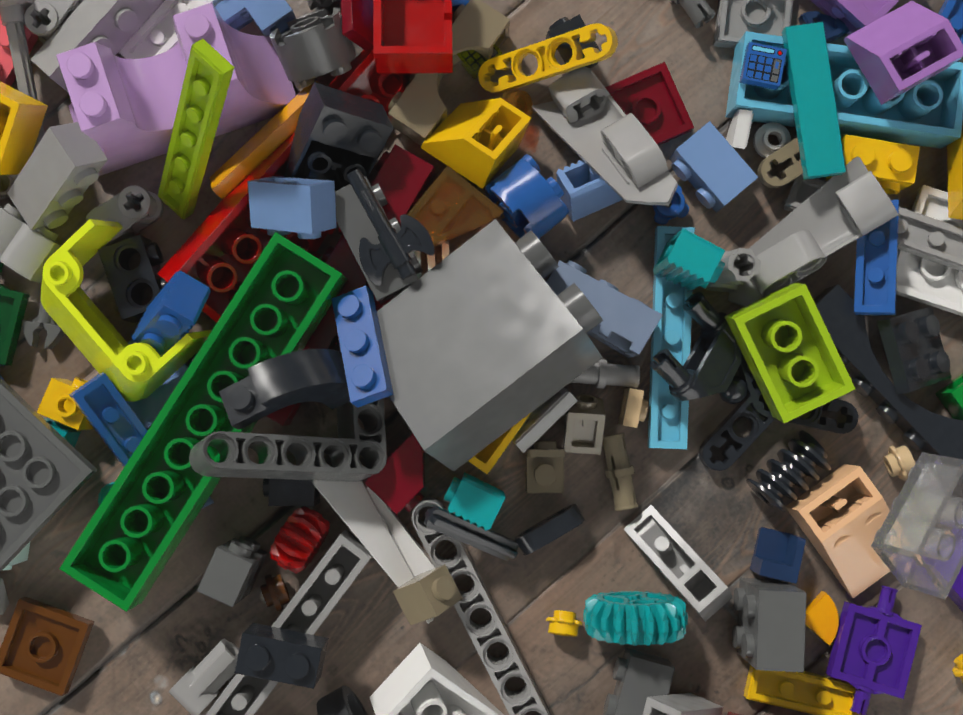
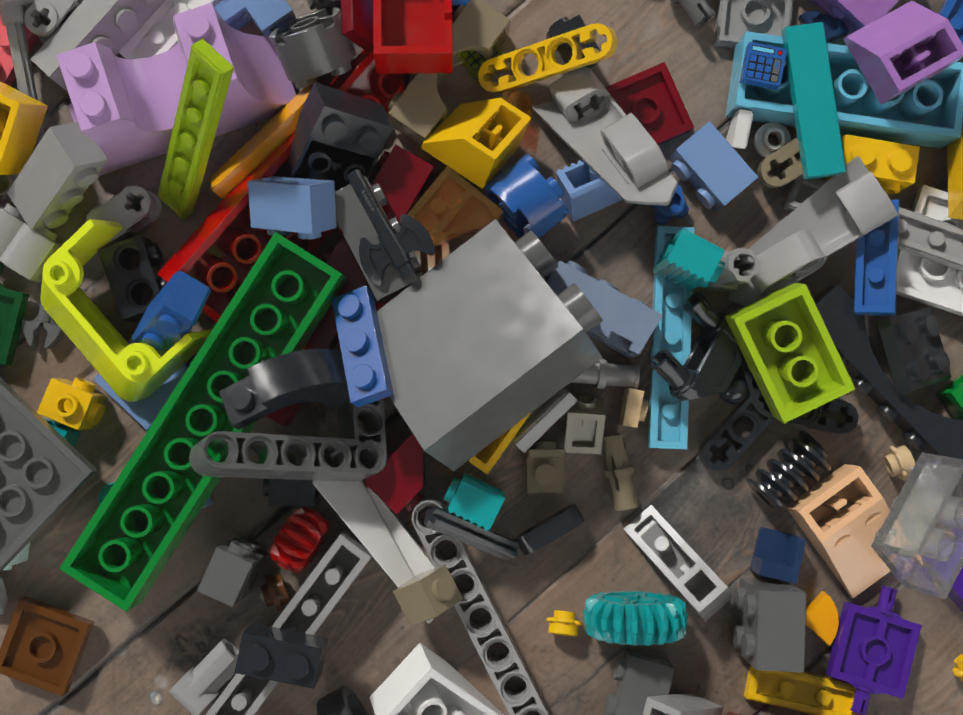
(110, 416): blue plate -> none

